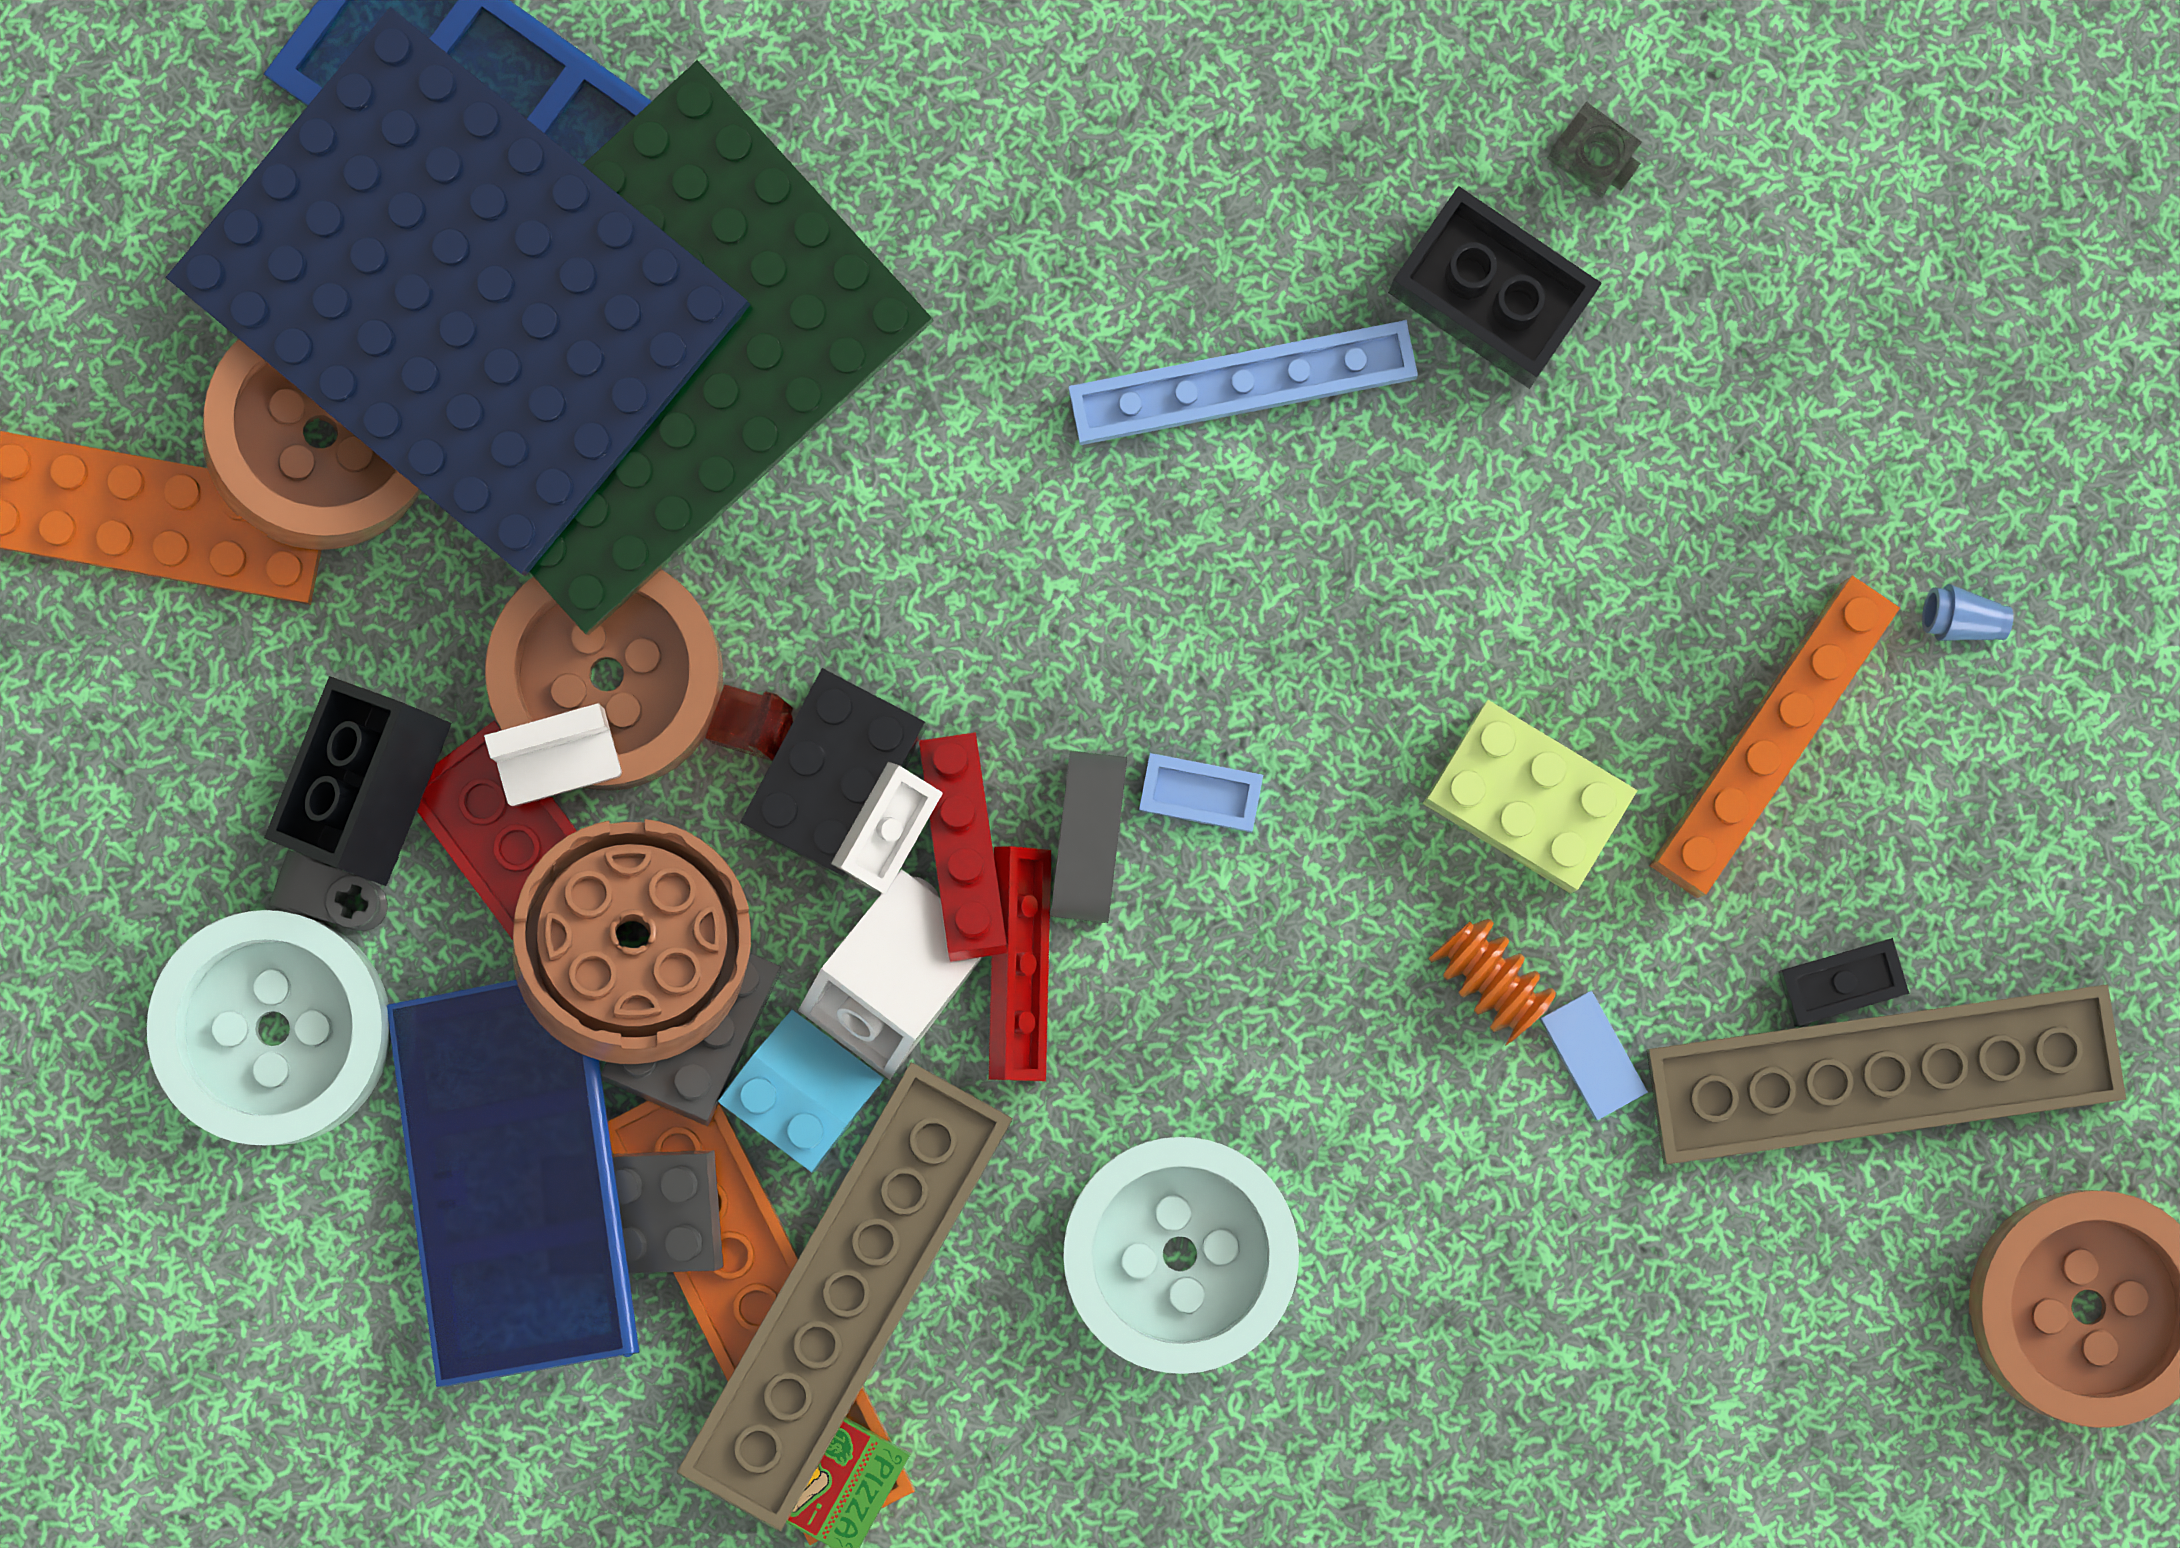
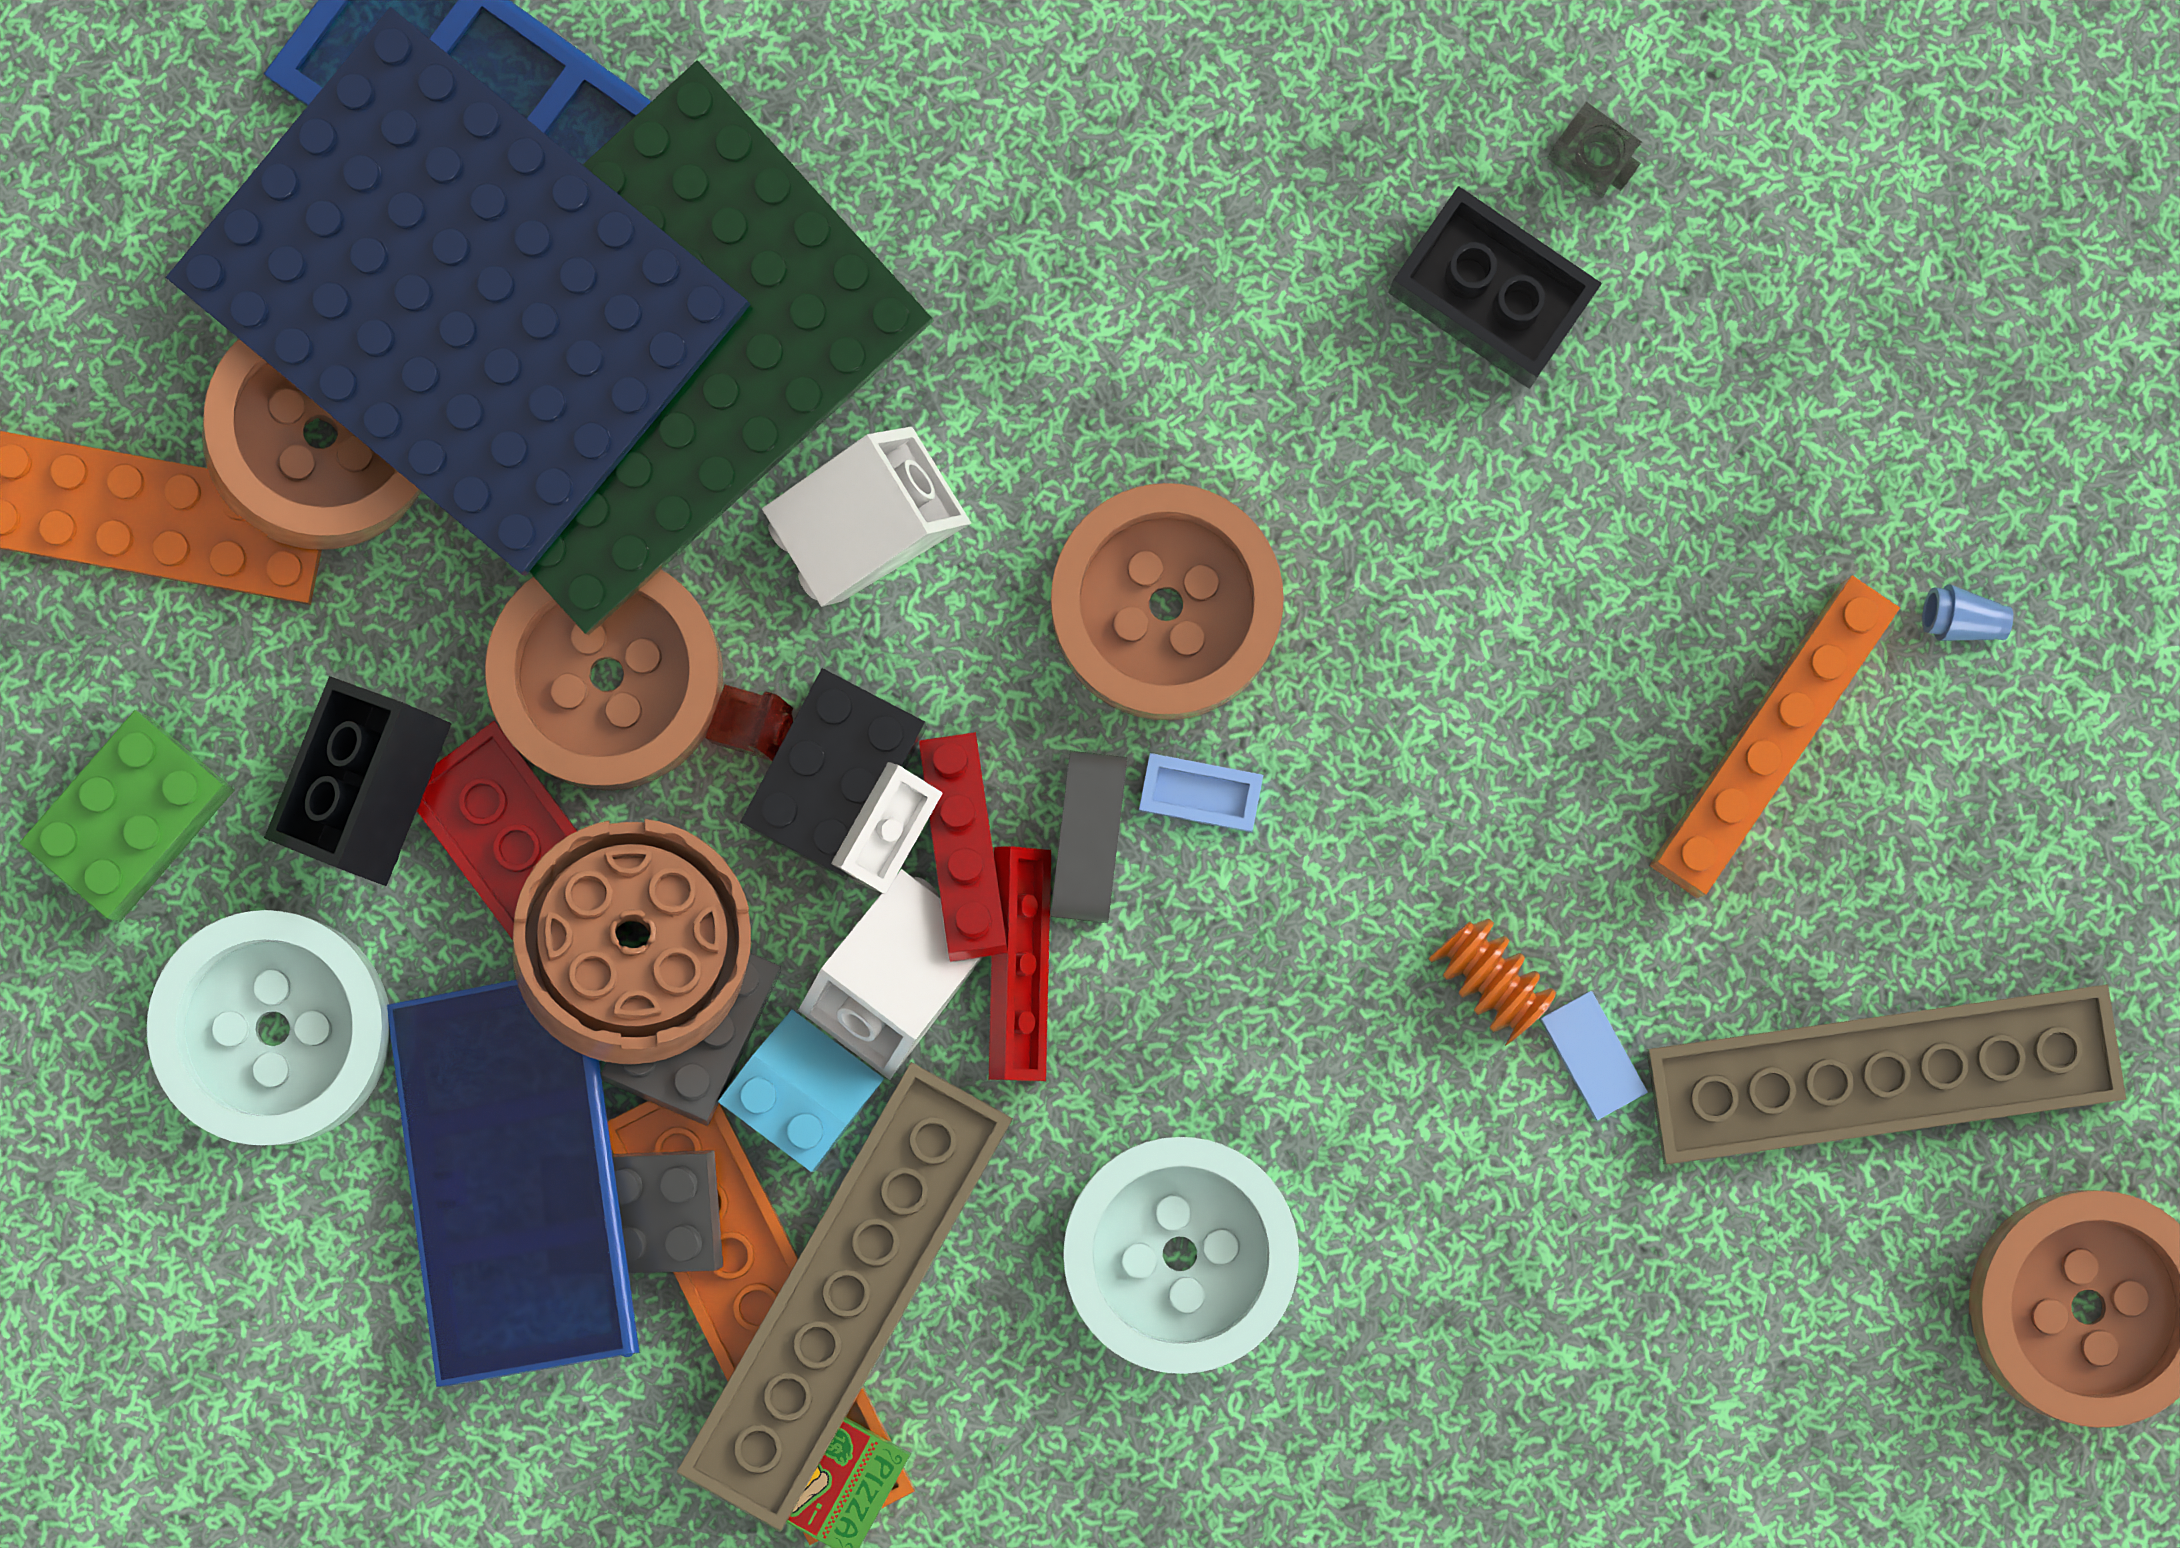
(126, 816): none -> bright green brick
(321, 893): dark grey piece -> none
(554, 755): white panel -> none
(864, 514): none -> white slope
(1177, 542): none -> nougat brick
(1243, 382): light blue plate -> none
(1530, 797): yellowish green brick -> none
(1843, 982): black plate -> none

